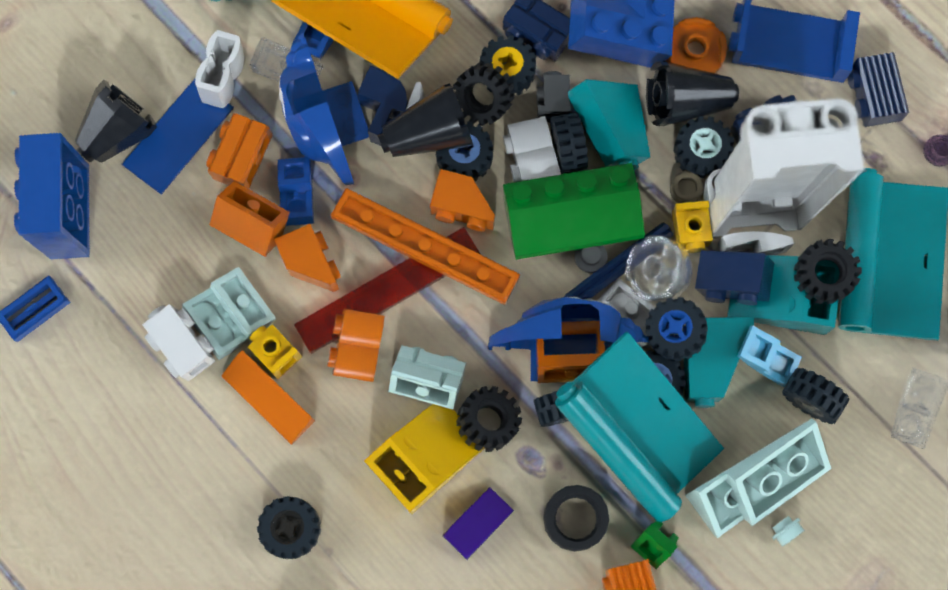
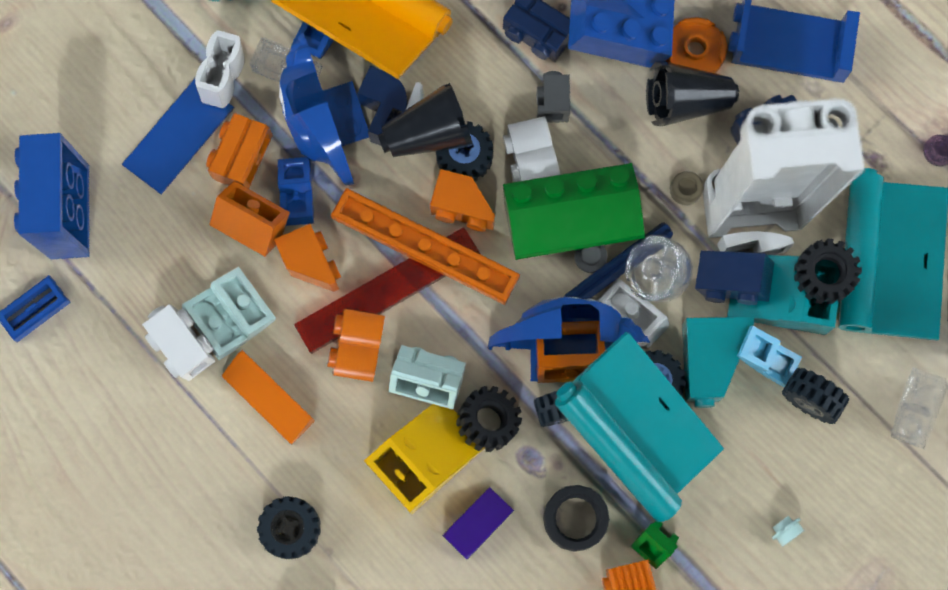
(111, 124): black cone -> none
(279, 360): yellow brick -> none
(498, 85): black tyre -> none
(516, 53): black wheel -> none
(569, 143): black wheel -> none
(612, 120): teal slope -> none
(669, 318): black wheel -> none
(688, 213): yellow brick -> none
(707, 136): black wheel -> none
(762, 480): light aqua slope -> none
(878, 90): dark blue brick -> none

